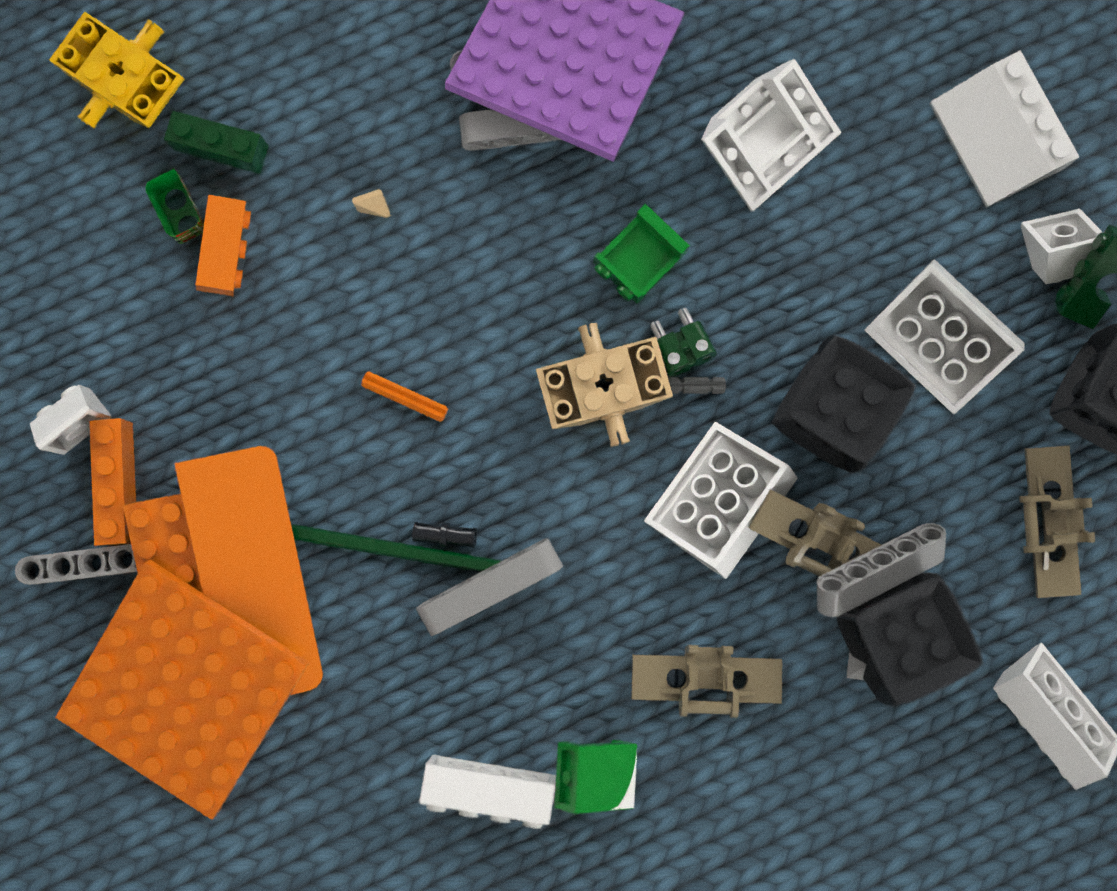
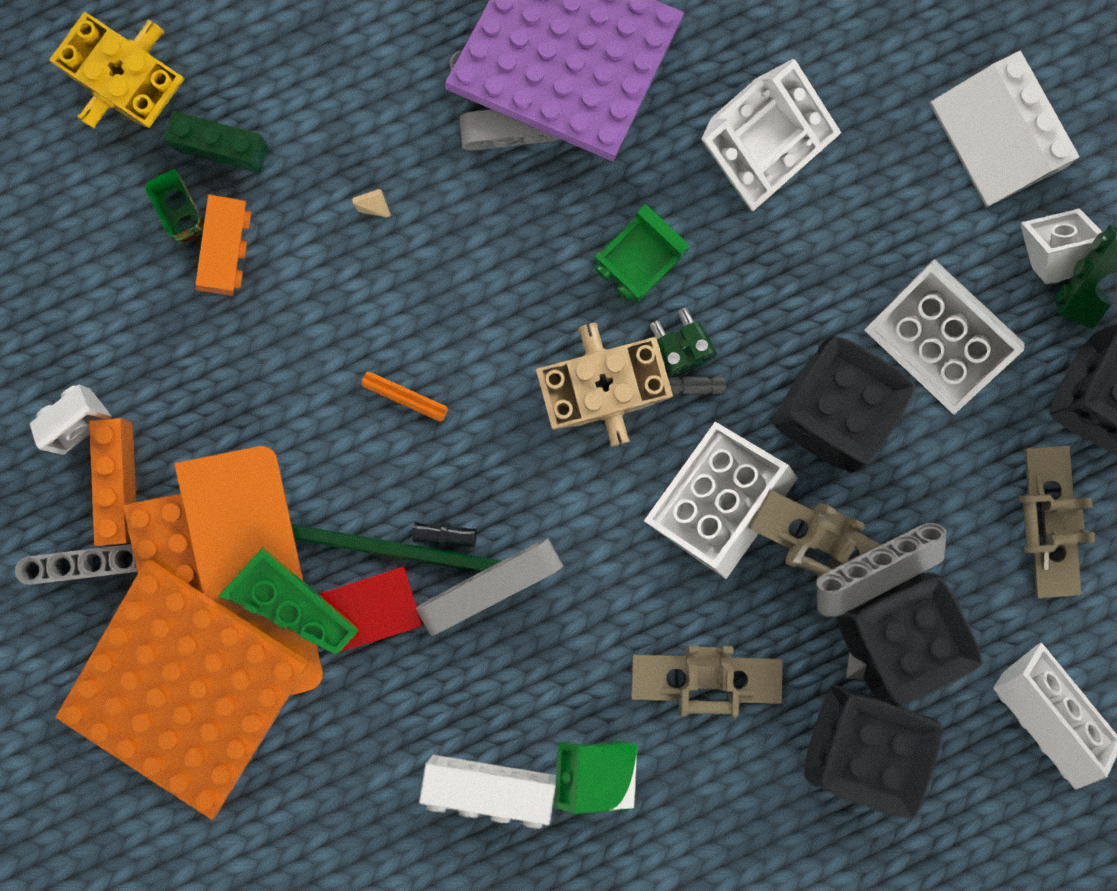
(281, 596): none -> green wing
(376, 606): none -> red tile
(872, 752): none -> black piece

